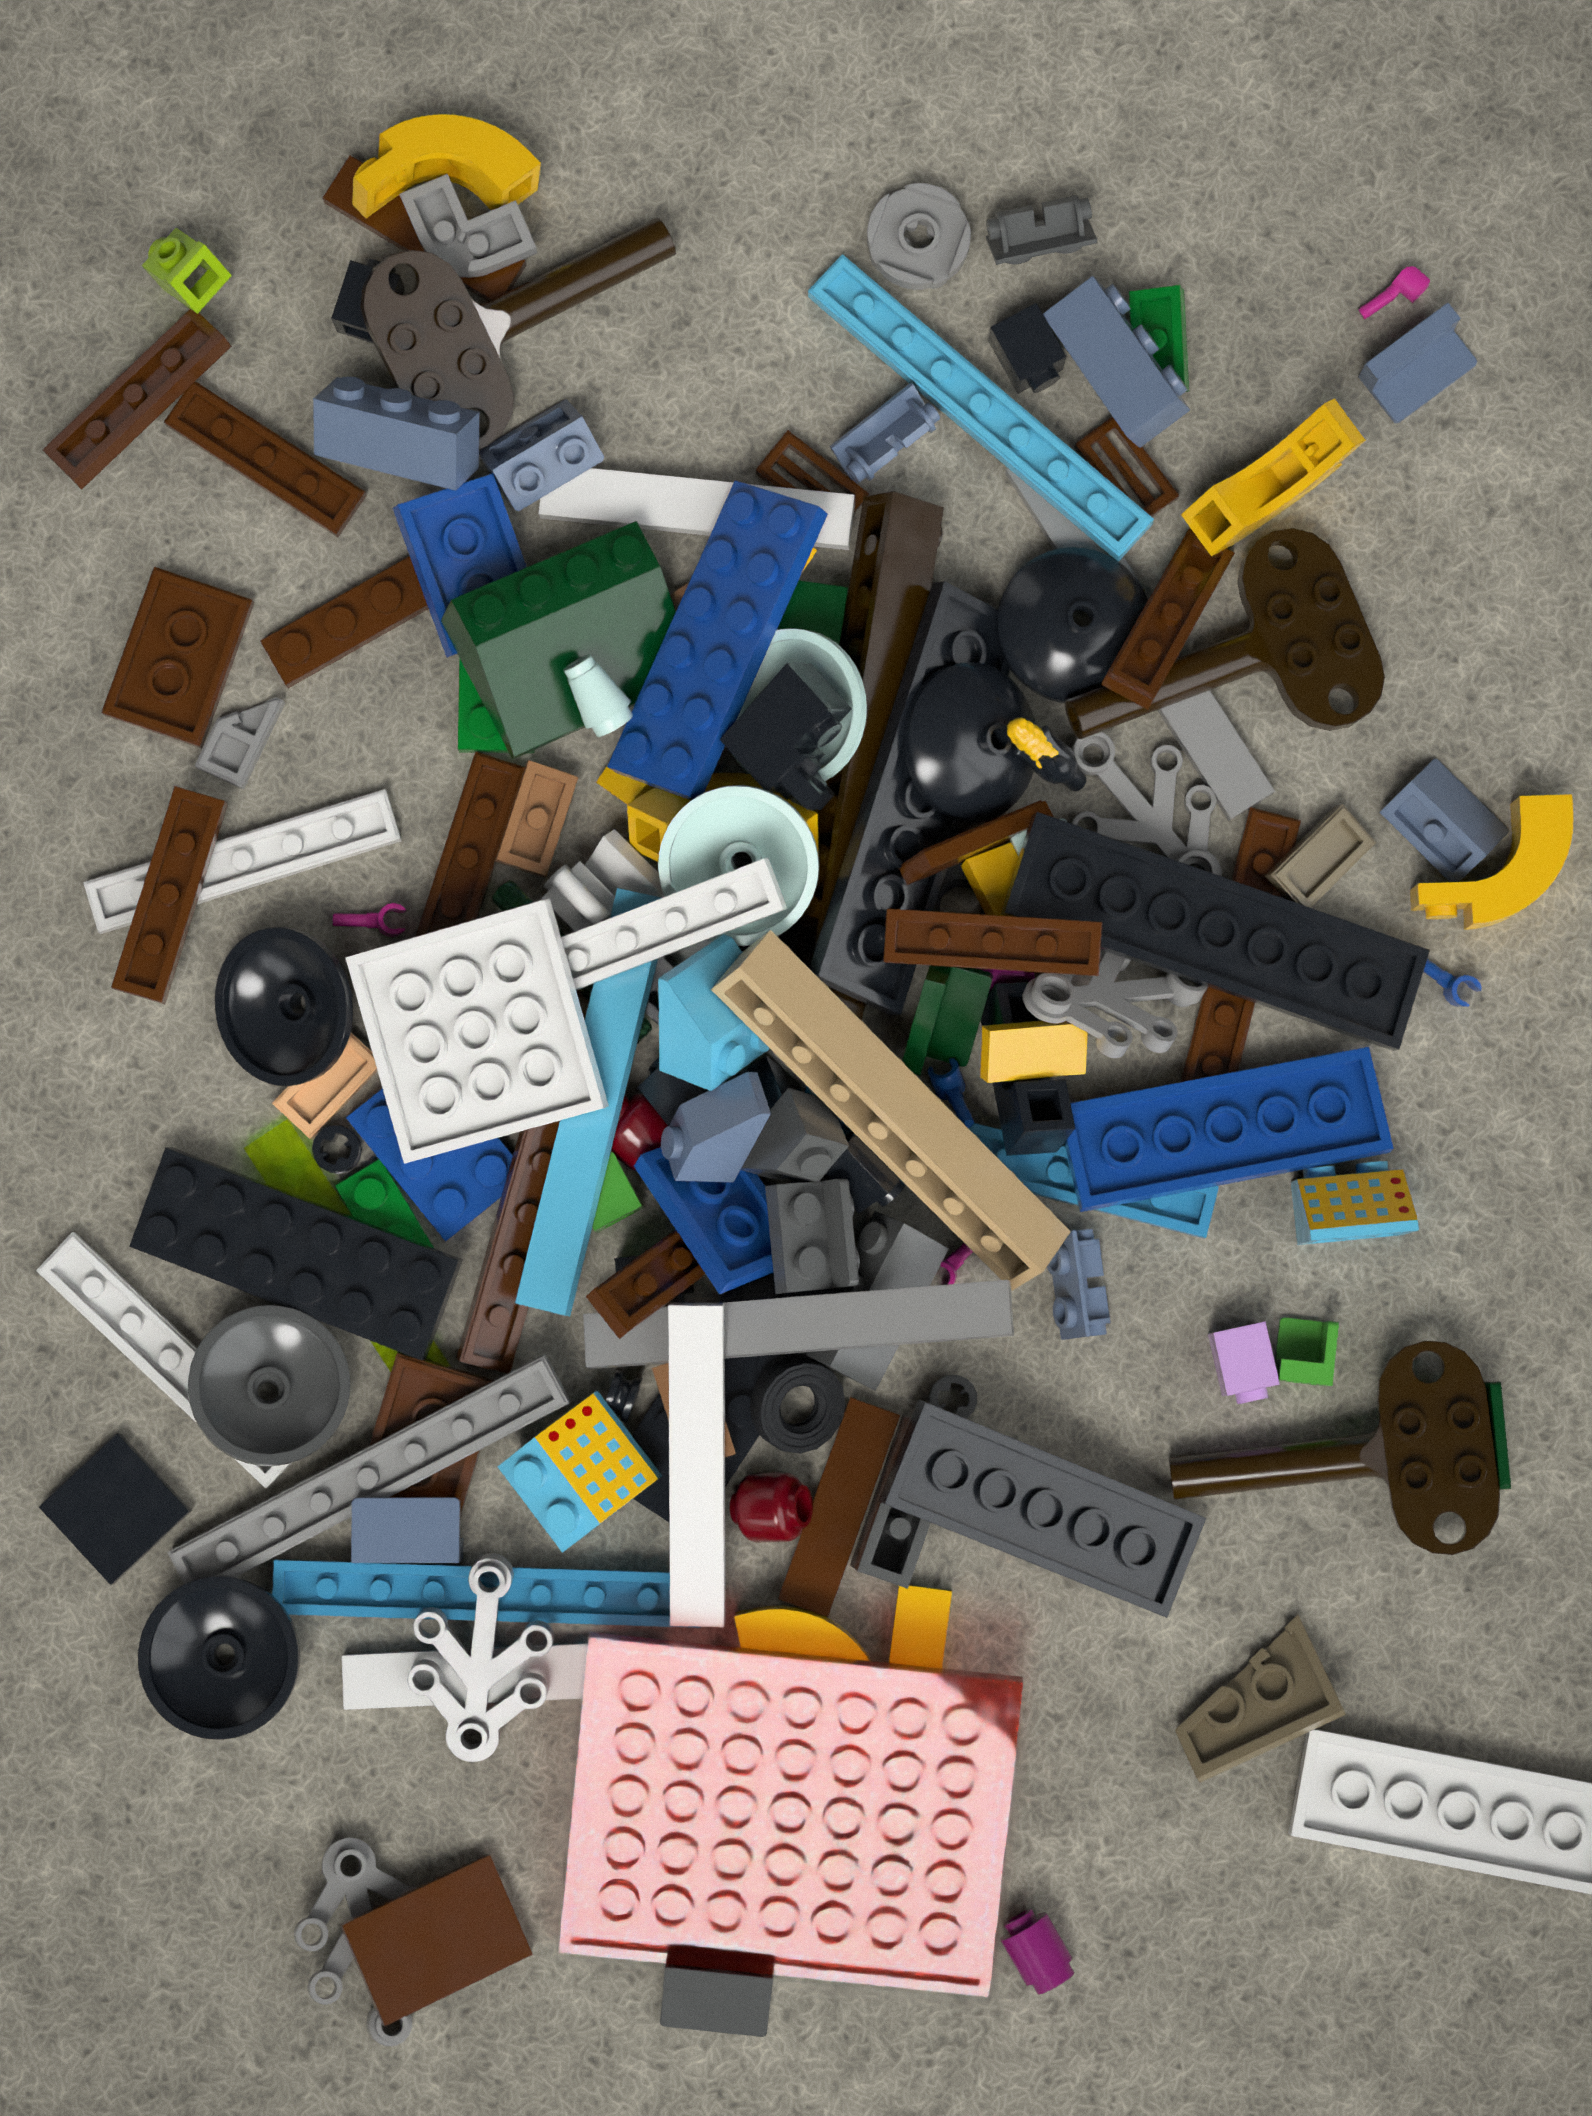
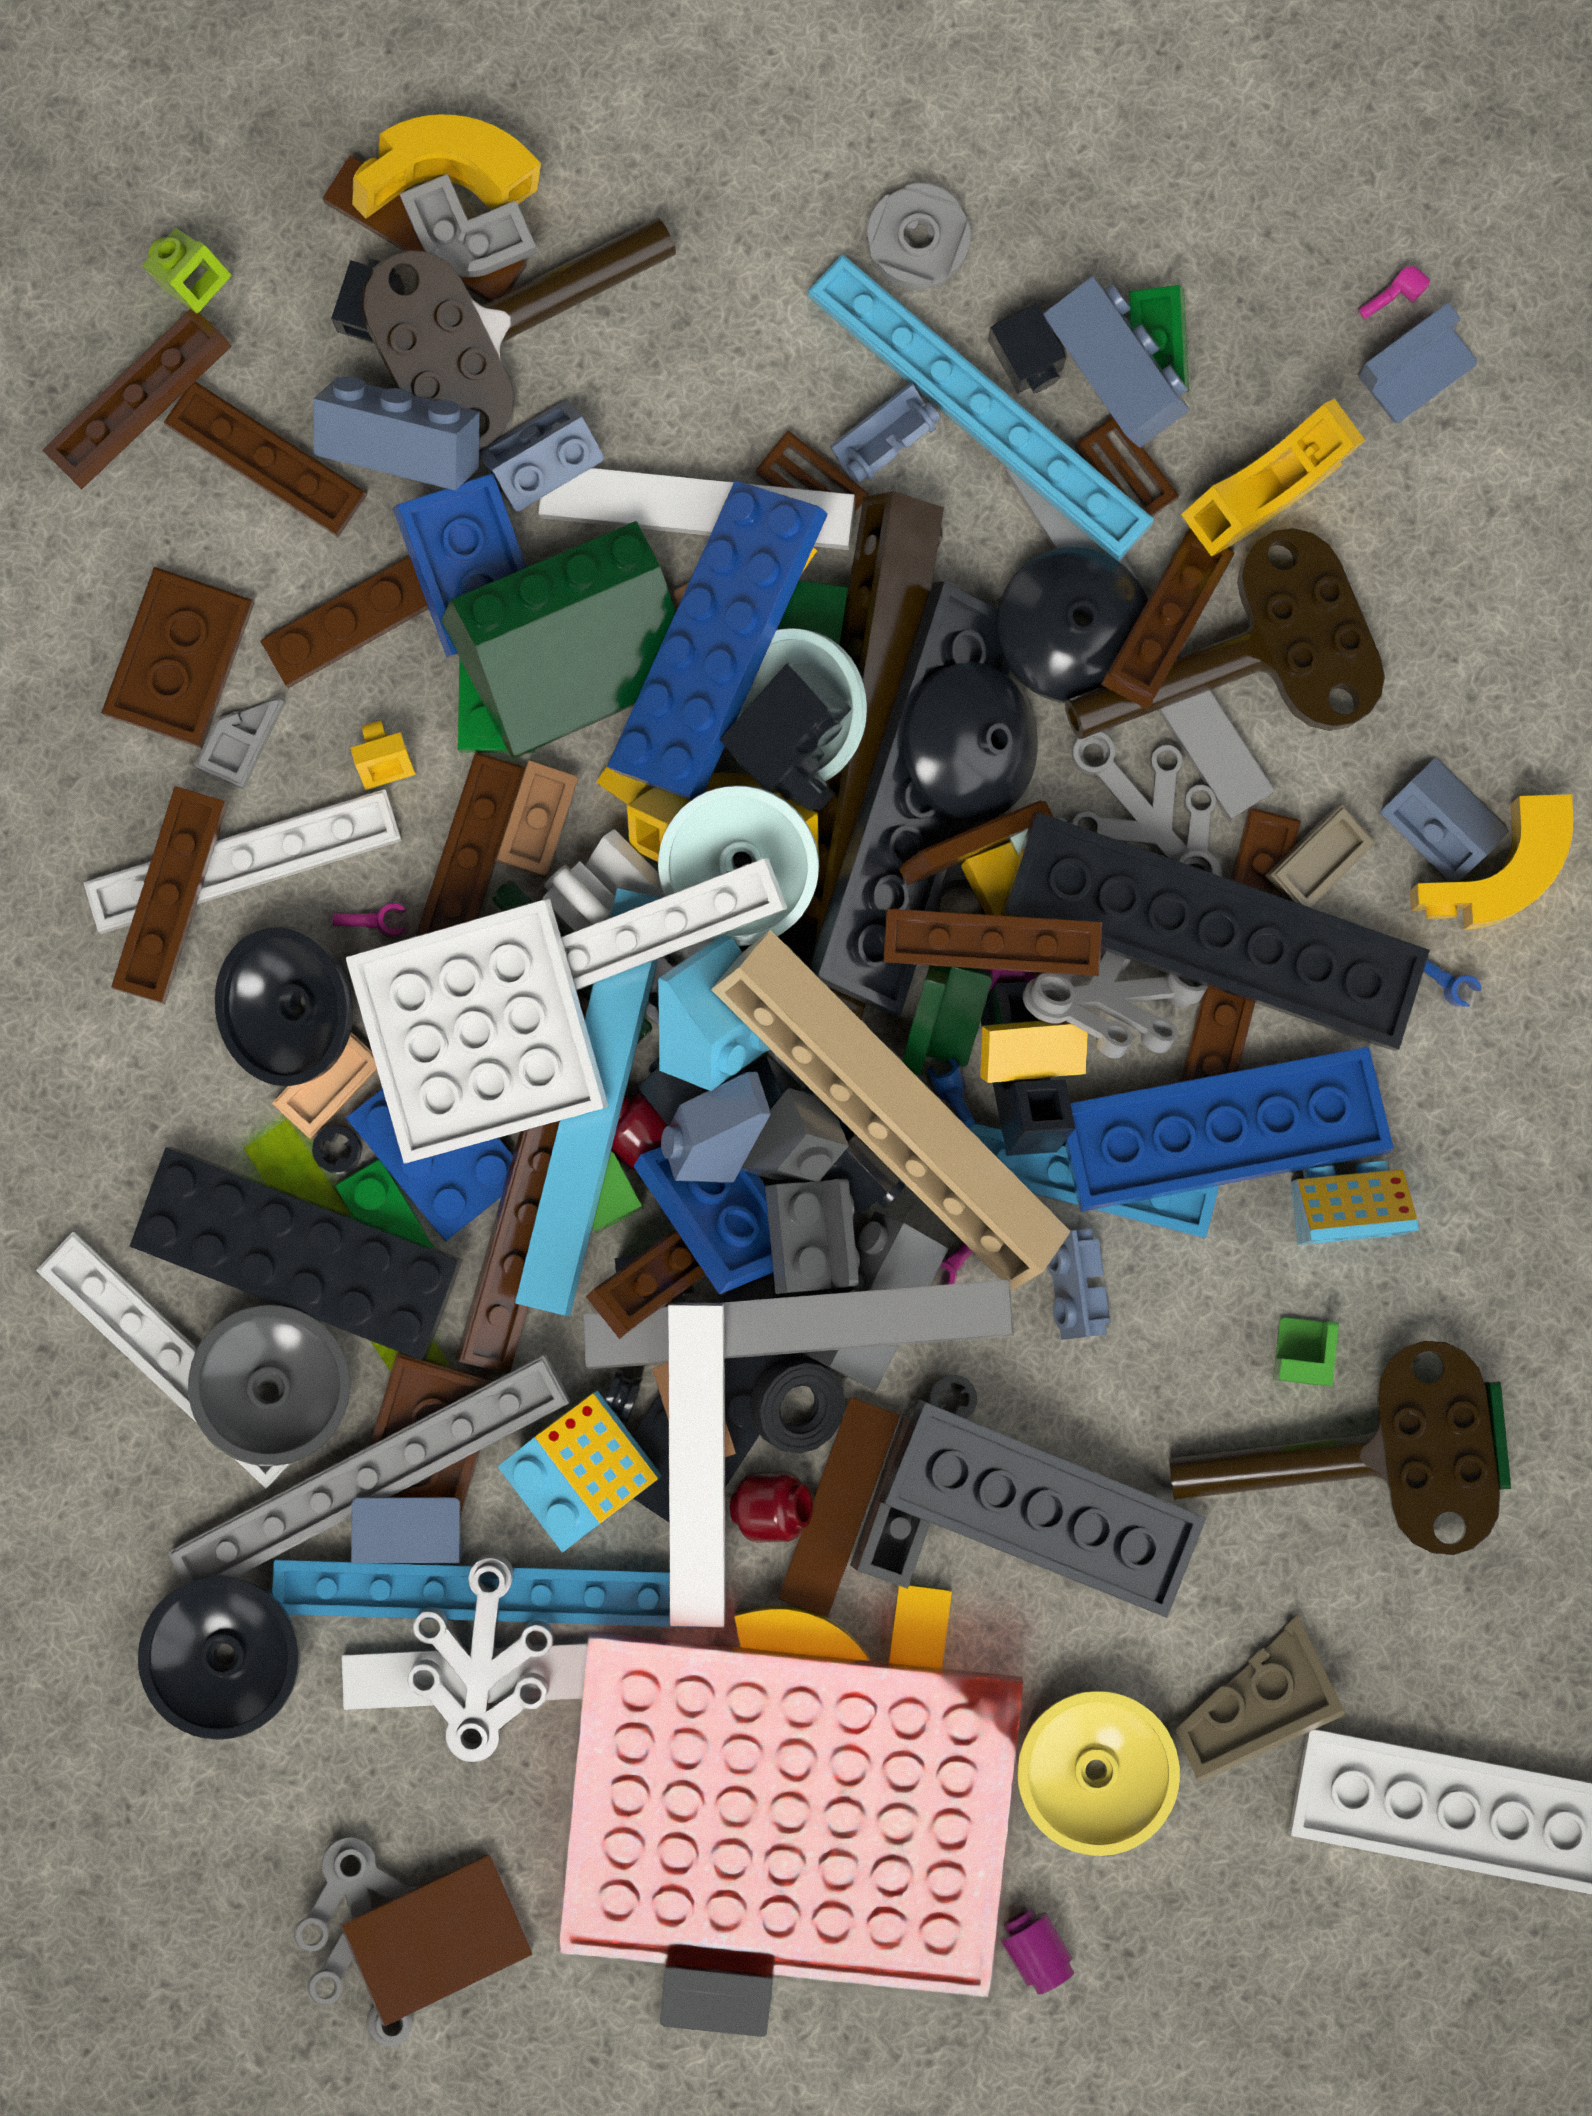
(115, 1509): black tile -> none
(381, 757): none -> yellow tile
(597, 696): light aqua cone -> none
(1045, 754): piece -> none
(1064, 229): dark grey hinge -> none
(1129, 1798): none -> light yellow dish
(1244, 1362): lavender brick -> none

